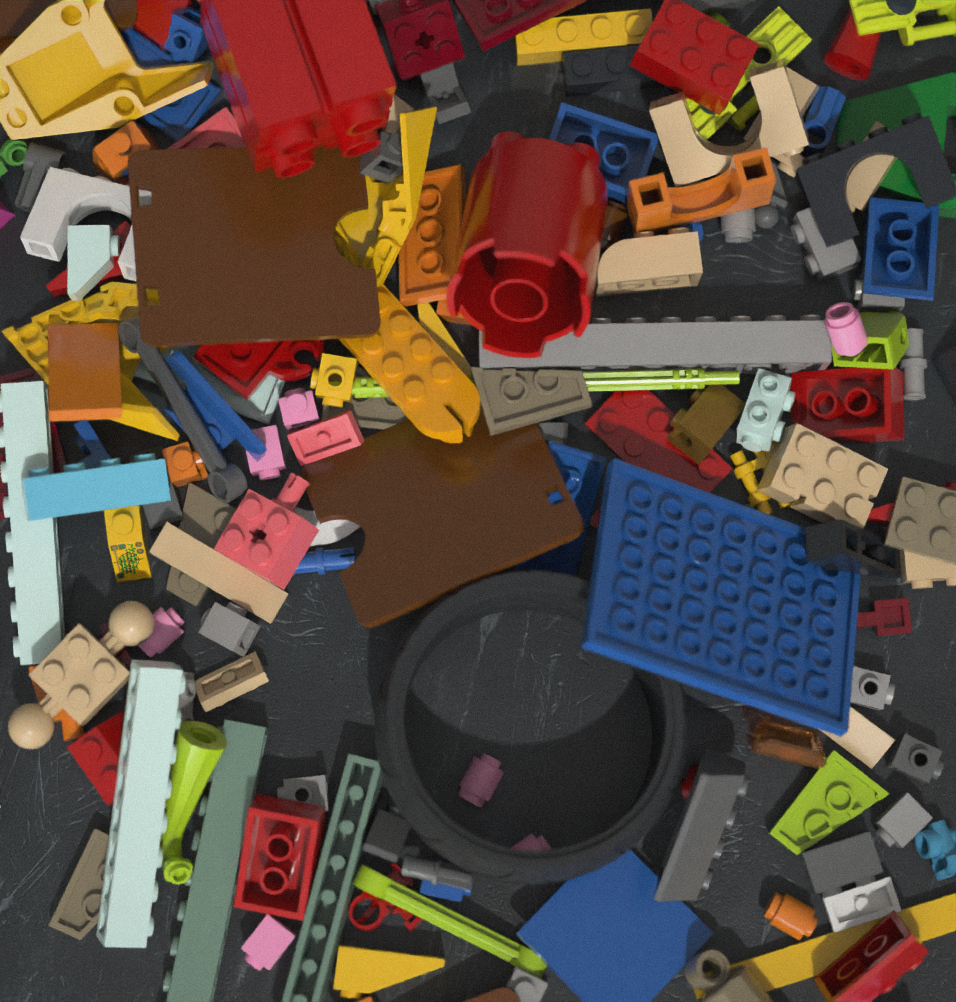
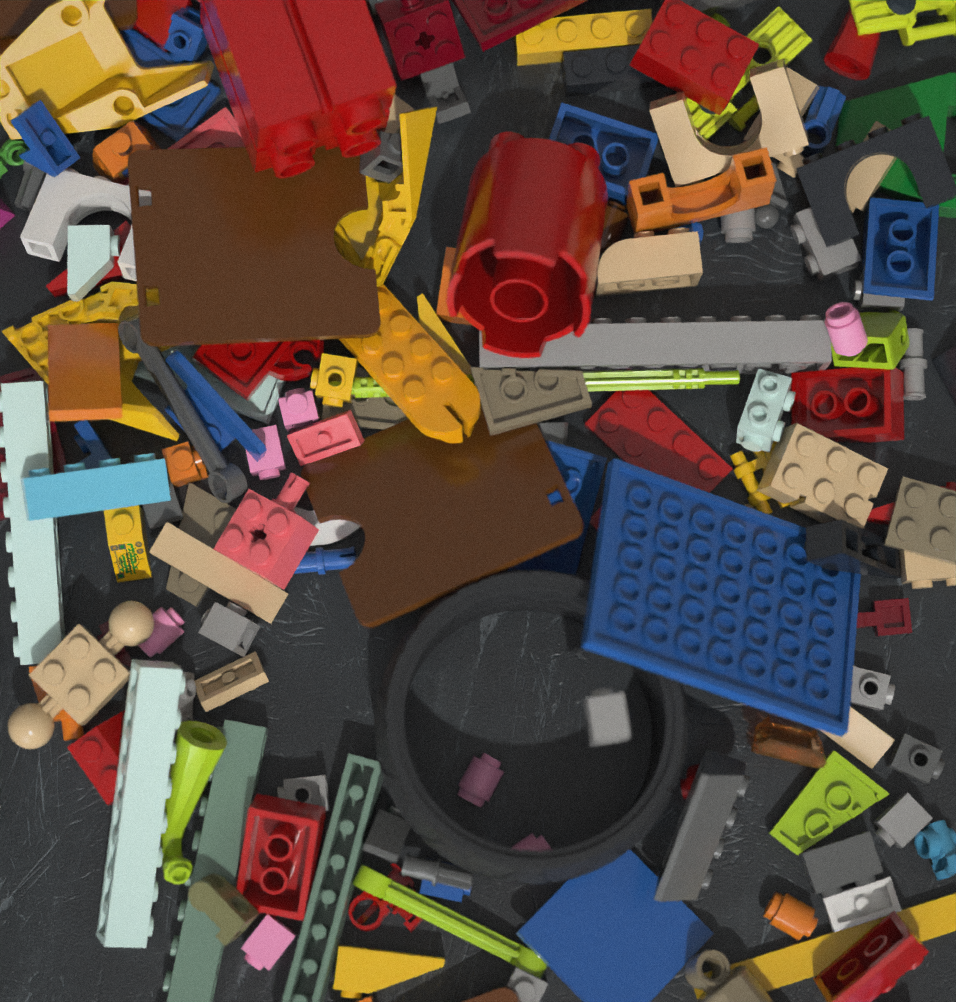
(47, 143): none -> blue slope
(82, 897): dark tan wing -> none
(223, 906): none -> olive leg
(433, 238): orange tile -> none
(606, 717): none -> light grey brick
(705, 422): pearl gold brick -> none

